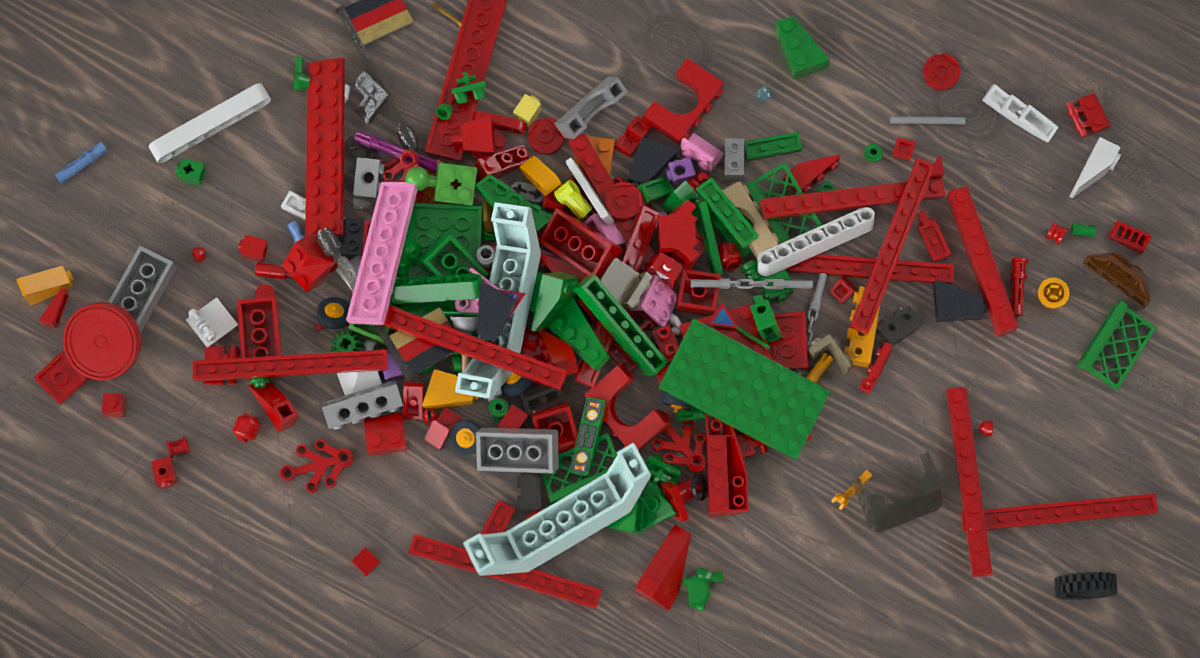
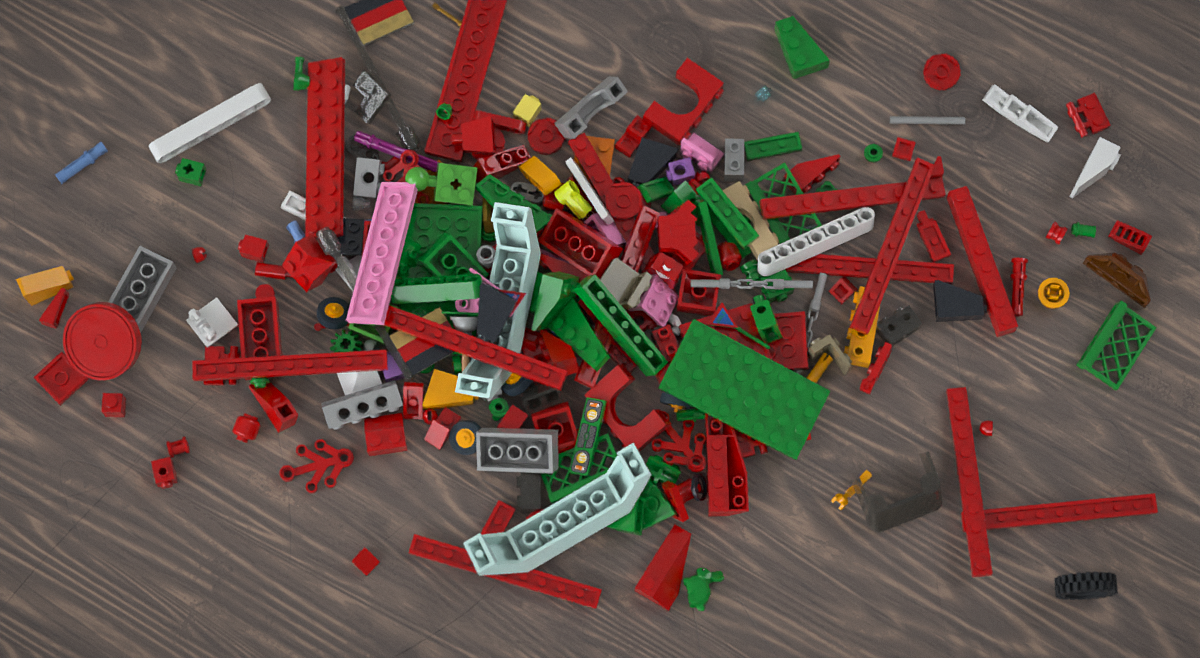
(460, 92): green hips -> none

